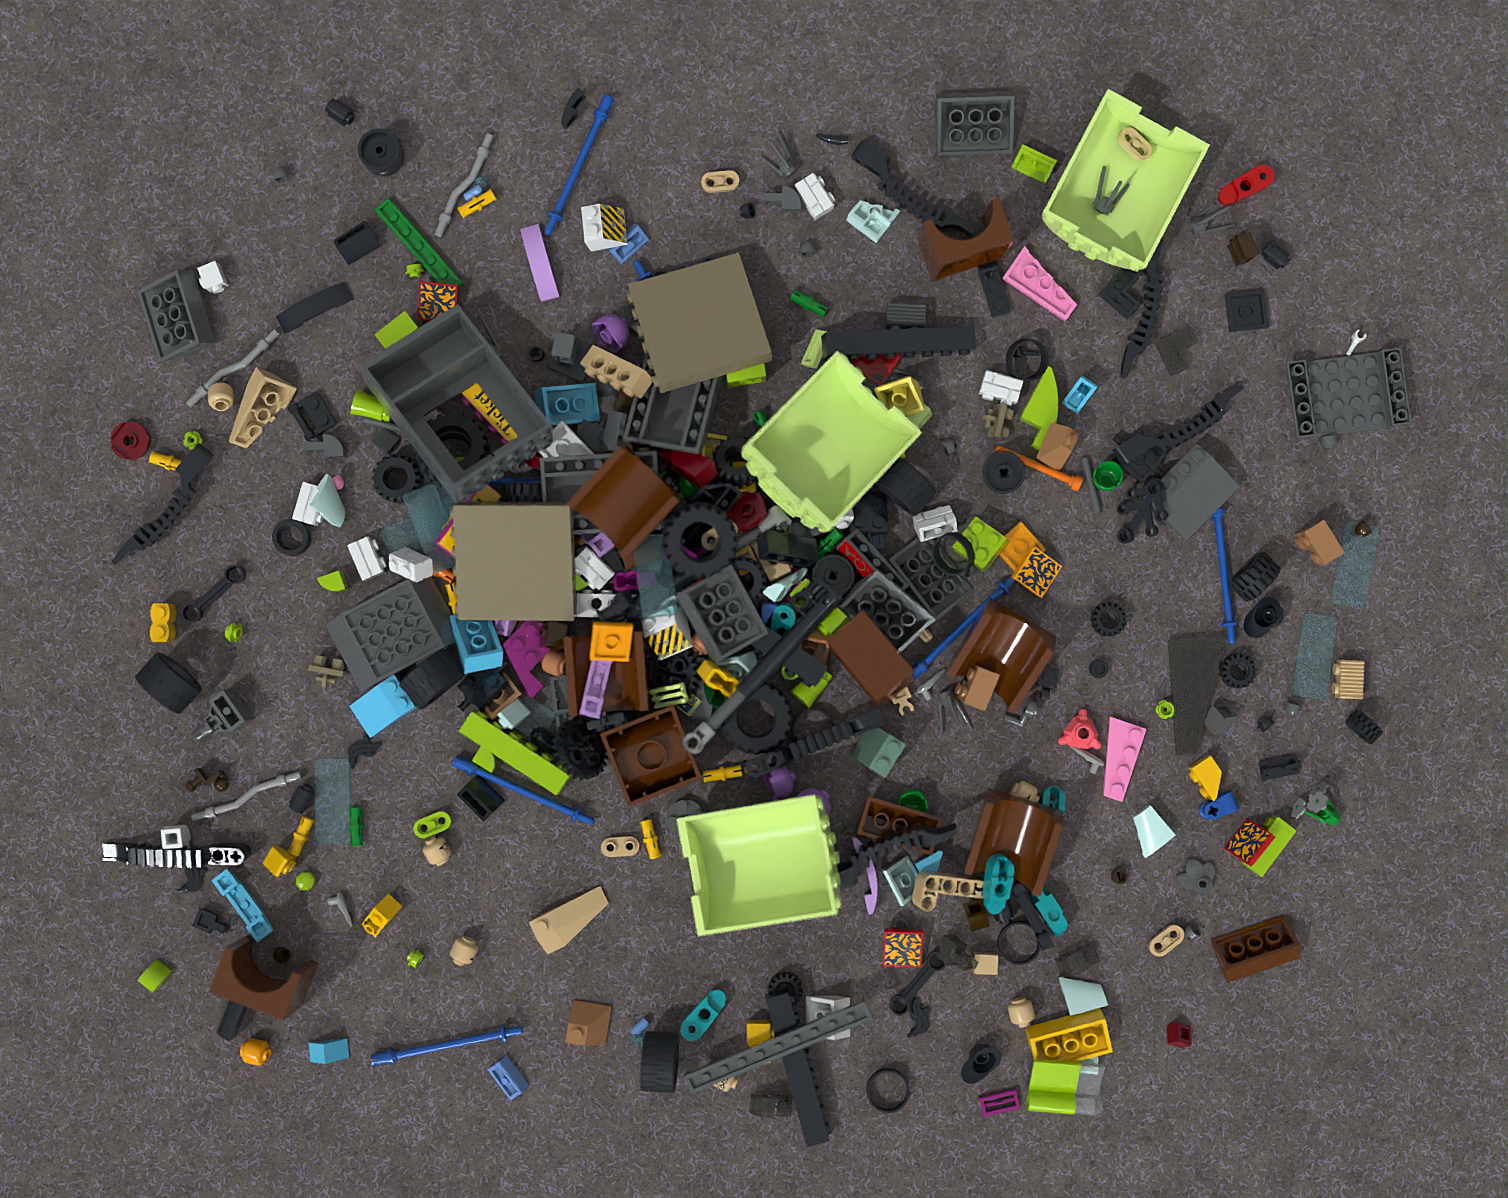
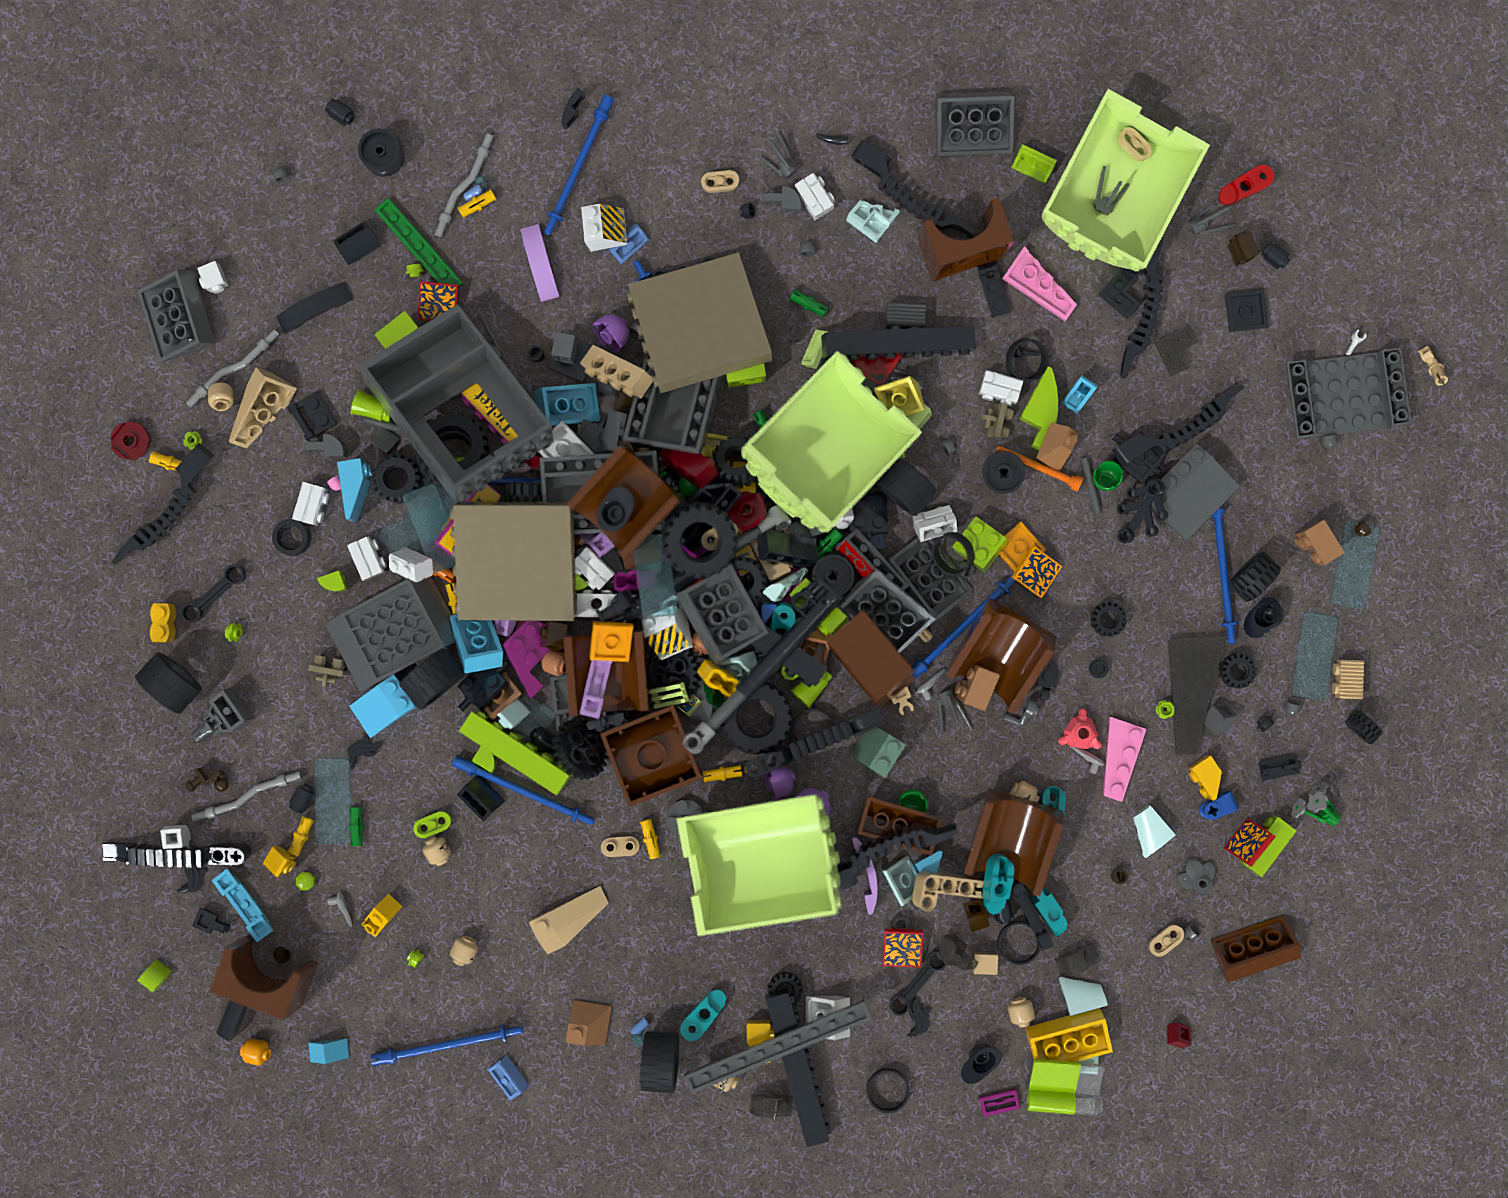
(328, 502): light aqua slope -> none
(354, 486): none -> medium azure slope
(615, 509): none -> black piece
(1435, 368): none -> tan piece

